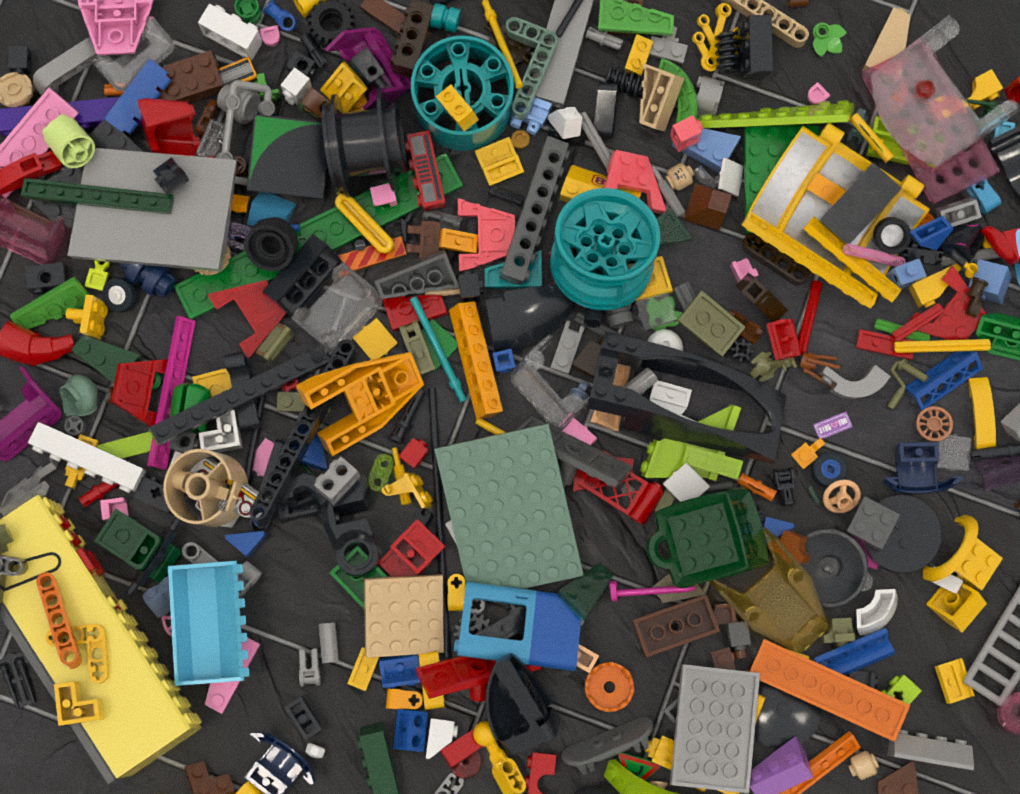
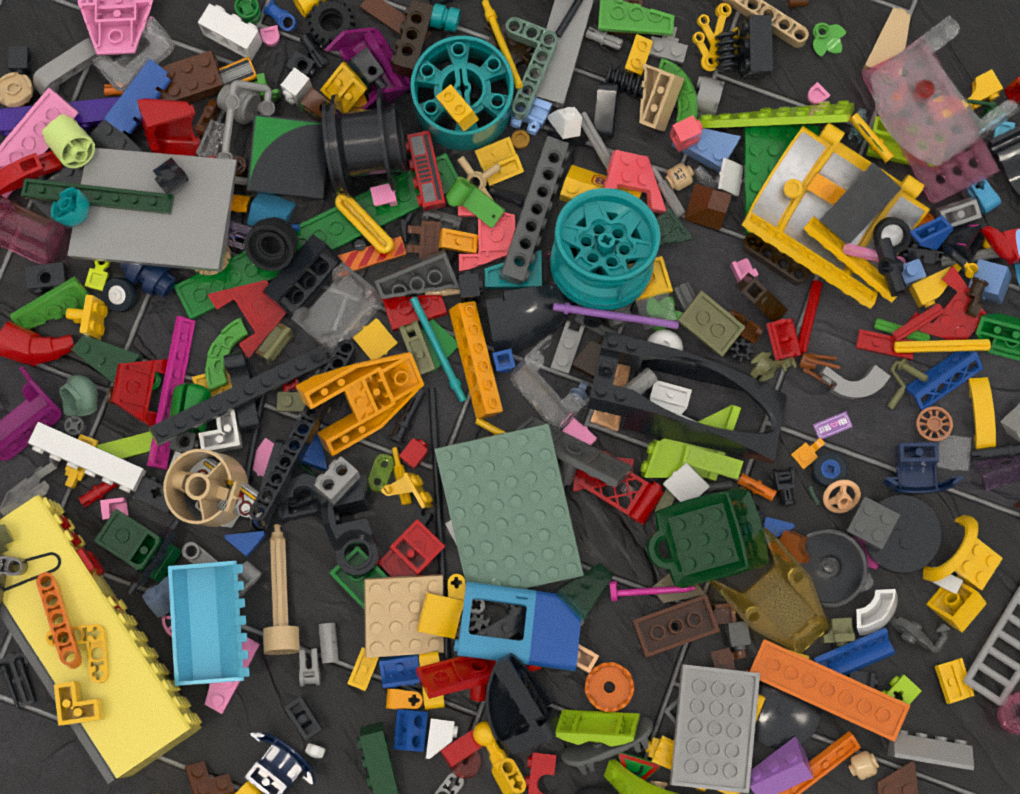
(71, 207): none -> teal cylinder
(222, 346): none -> bright green tile
(280, 638): none -> tan piece
(440, 615): none -> yellow tile
(468, 195): none -> bright green door
(481, 176): none -> tan bar
(567, 308): none -> medium lavender bar
(597, 727): none -> lime slope
(793, 188): none -> yellow tile
(890, 267): none -> black piece
(912, 634): none -> dark grey animal

